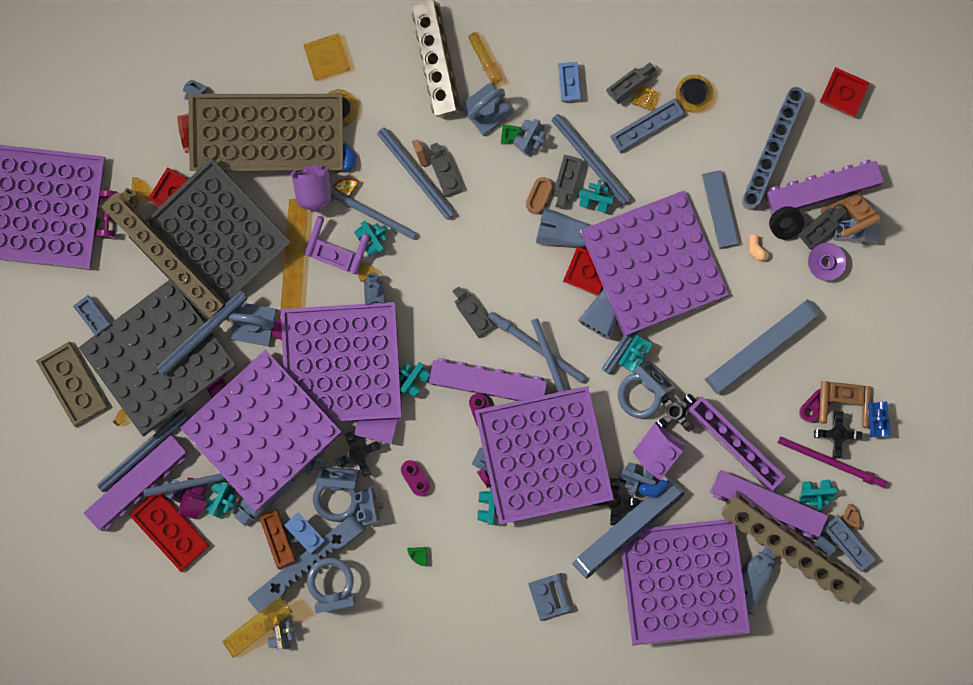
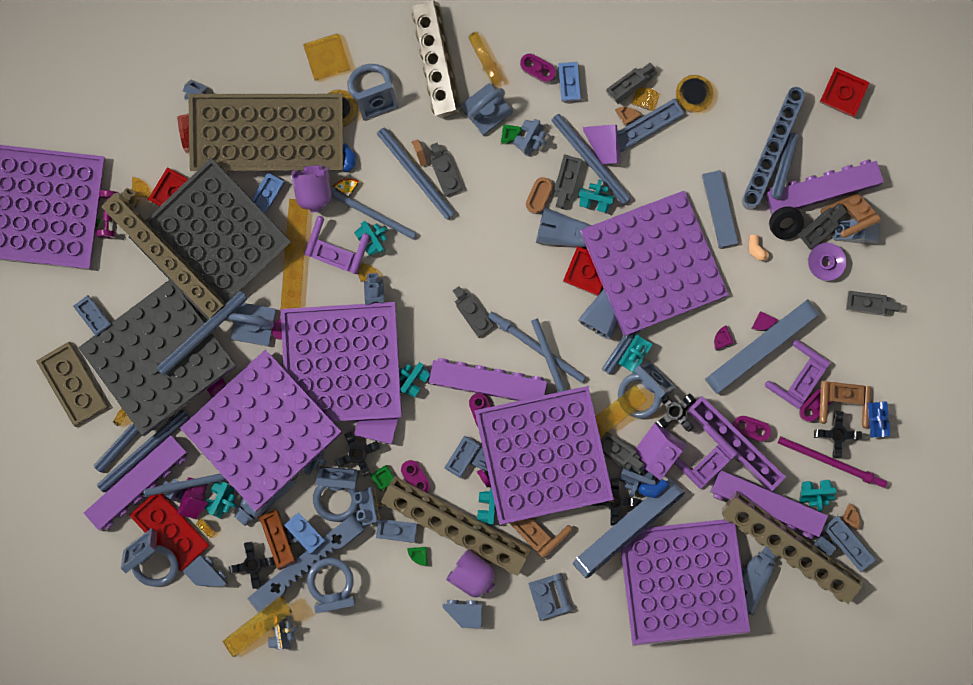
(116, 448): none -> sand blue axle
(141, 551): none -> sand blue tile
(203, 573): none -> sand blue slope
(205, 527): none -> clear yellow tile
(255, 580): none -> black pin
(267, 192): none -> medium blue plate
(376, 99): none -> sand blue tile
(382, 477): none -> green tile
(396, 530): none -> sand blue plate
(462, 457): none -> sand blue plate
(464, 525): none -> dark tan brick
(466, 615): none -> sand blue slope
(472, 575): none -> medium lavender cylinder
(537, 537): none -> medium nougat plate
(538, 68): none -> magenta plate
(604, 142): none -> medium lavender slope
(620, 410): none -> clear yellow tile
(621, 453): none -> dark grey hinge
(627, 114): none -> medium nougat tile
(711, 463): none -> medium lavender plate
(722, 338): none -> magenta tile
(751, 428): none -> magenta plate
(763, 322): none -> magenta tile
(784, 166): none -> sand blue axle
(806, 379): none -> medium lavender plate
(870, 303): none -> dark grey hinge

